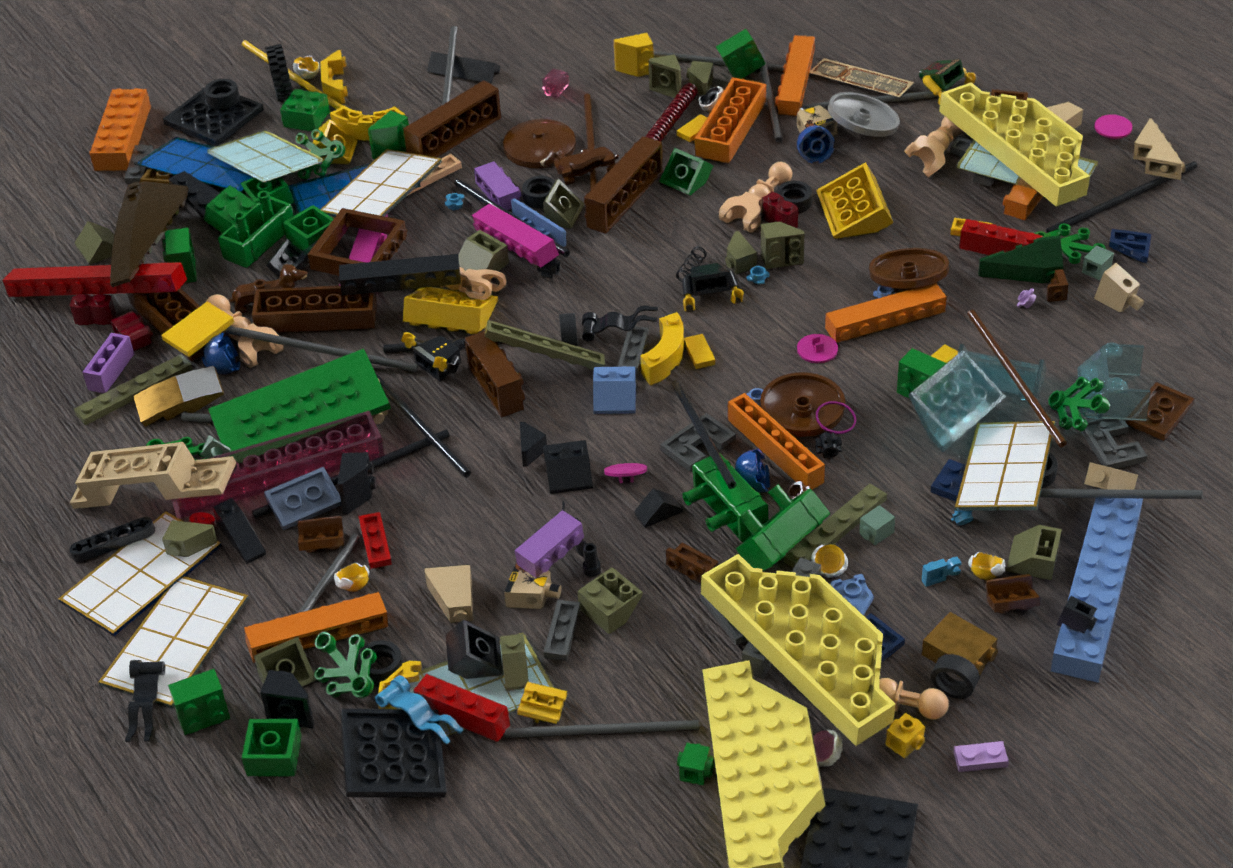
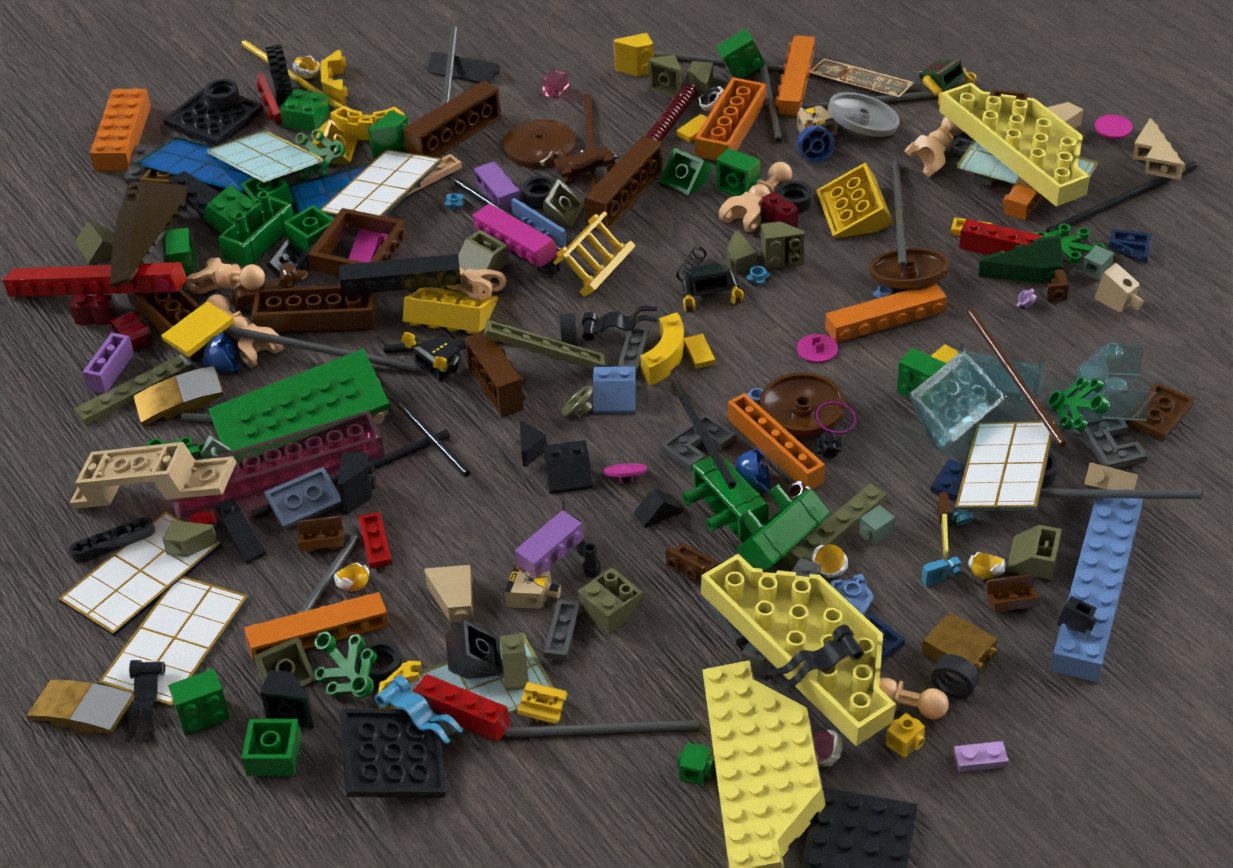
(81, 706): none -> slope
(226, 276): none -> light nougat piece
(268, 99): none -> red wing
(578, 402): none -> olive piece
(600, 271): none -> yellow fence
(736, 172): none -> green brick
(823, 658): none -> black flag
(899, 214): none -> dark grey piece
(943, 516): none -> piece

